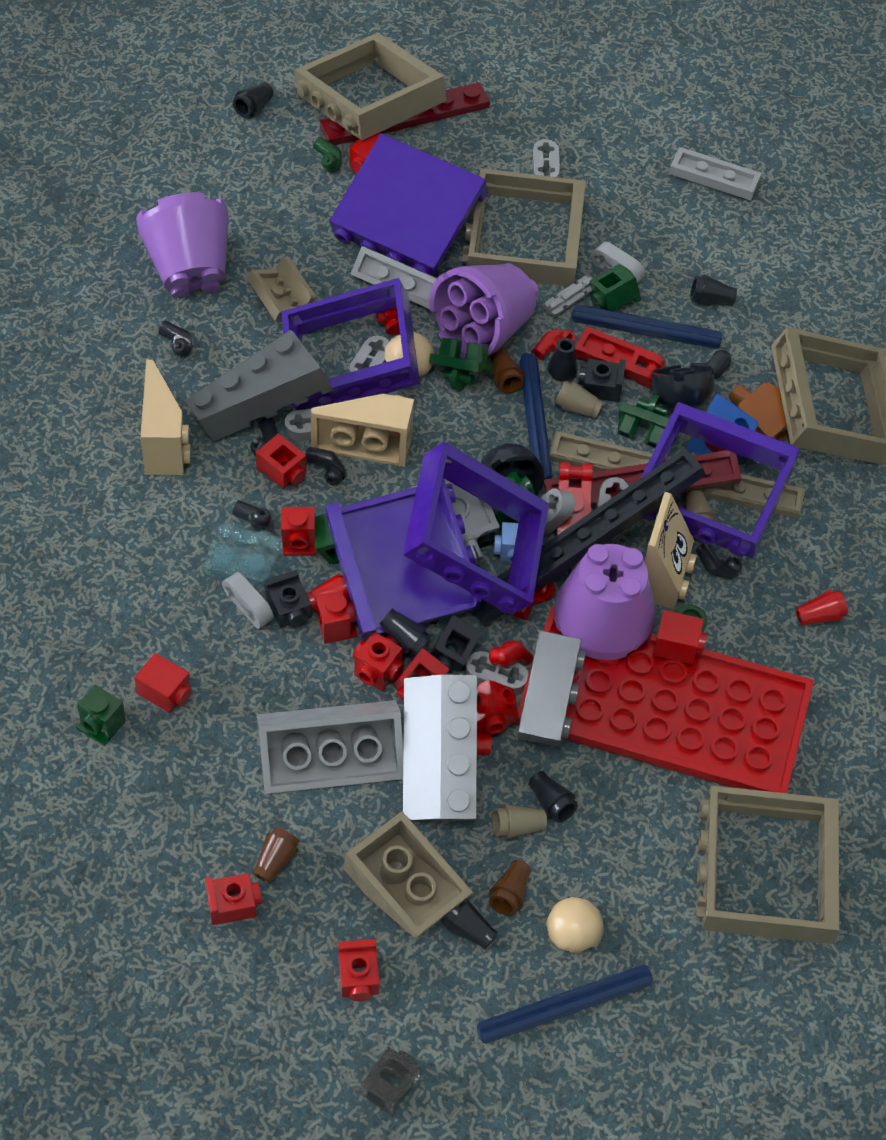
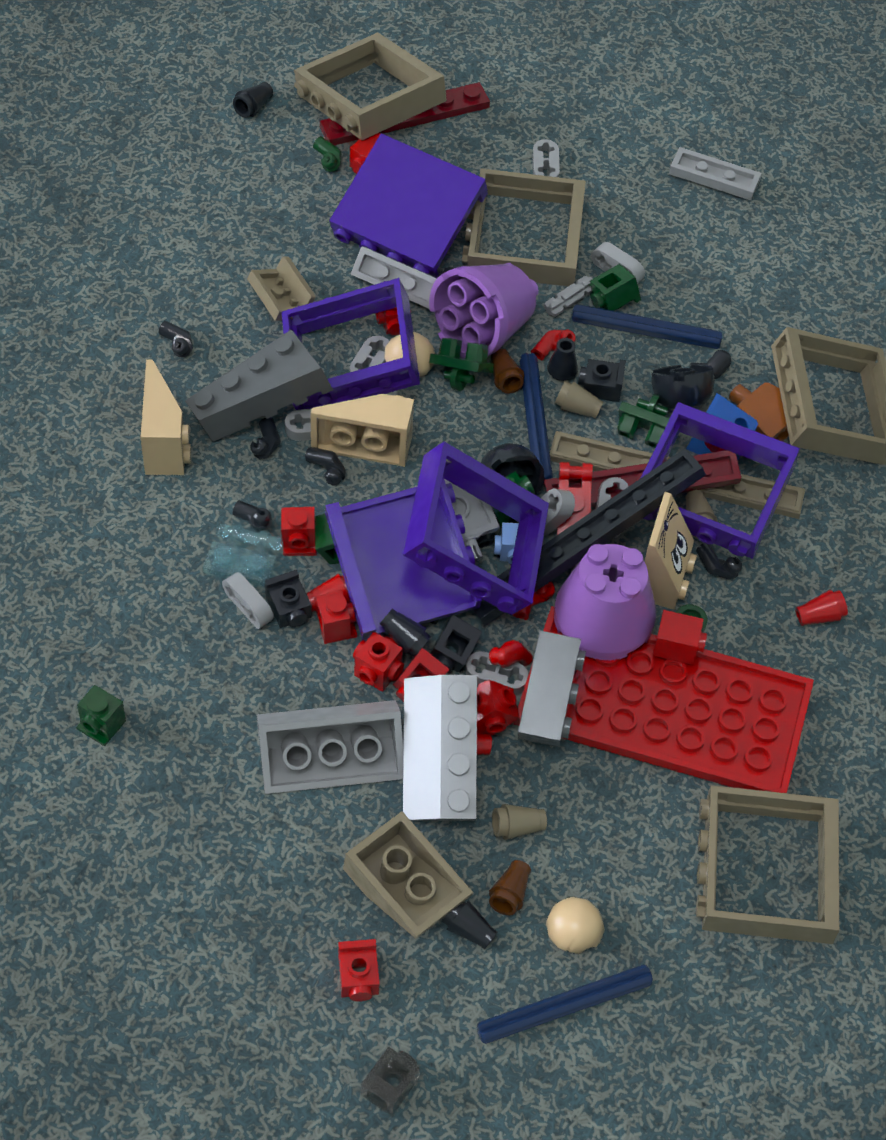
(163, 683): red brick -> none
(187, 241): medium lavender cone -> none
(228, 908): red brick -> none
(275, 854): reddish brown cone -> none
(281, 462): red brick -> none
(553, 797): black cone -> none
(607, 348): red plate -> none
(711, 291): black cone -> none

